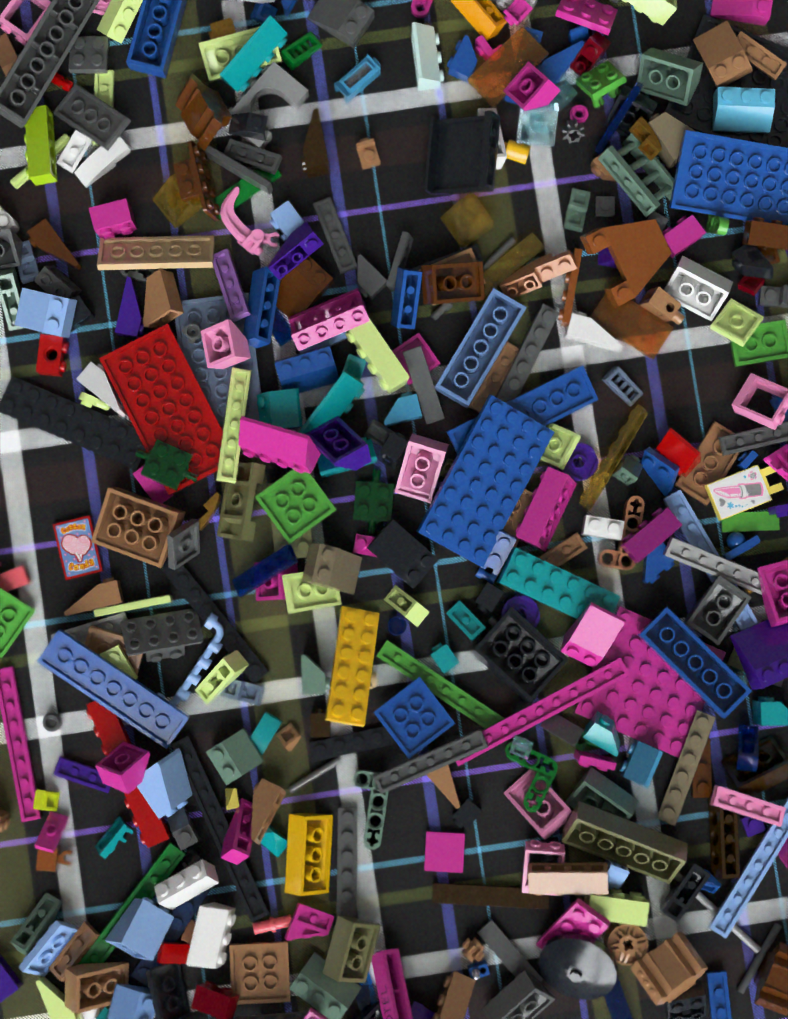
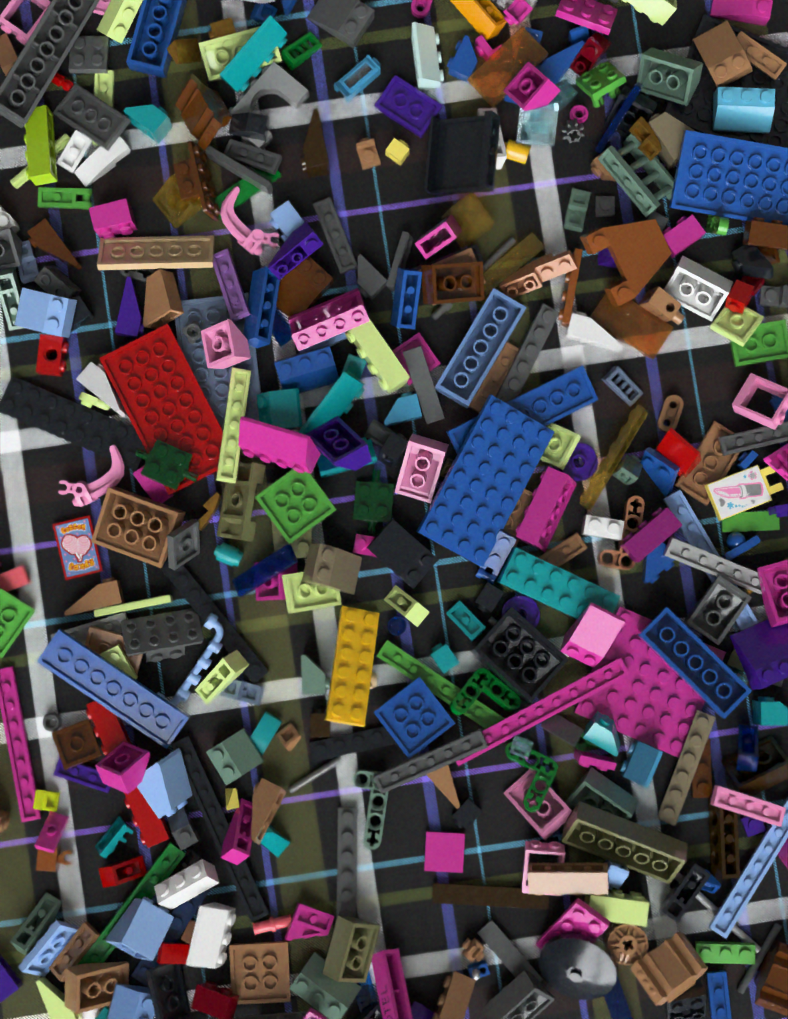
(64, 198): none -> bright green plate
(76, 744): none -> reddish brown plate
(88, 493): none -> bright pink piece
(122, 871): none -> red slope
(150, 121): none -> teal slope
(184, 51): none -> pearl gold slope
(228, 554): none -> teal brick
(308, 854): yellow slope -> none
(397, 151): none -> light yellow plate
(407, 106): none -> dark purple plate
(438, 236): none -> dark pink brick
(485, 686): none -> green beam
(669, 413): none -> medium nougat plate
(726, 952): none -> bright green plate
(739, 296): none -> red brick

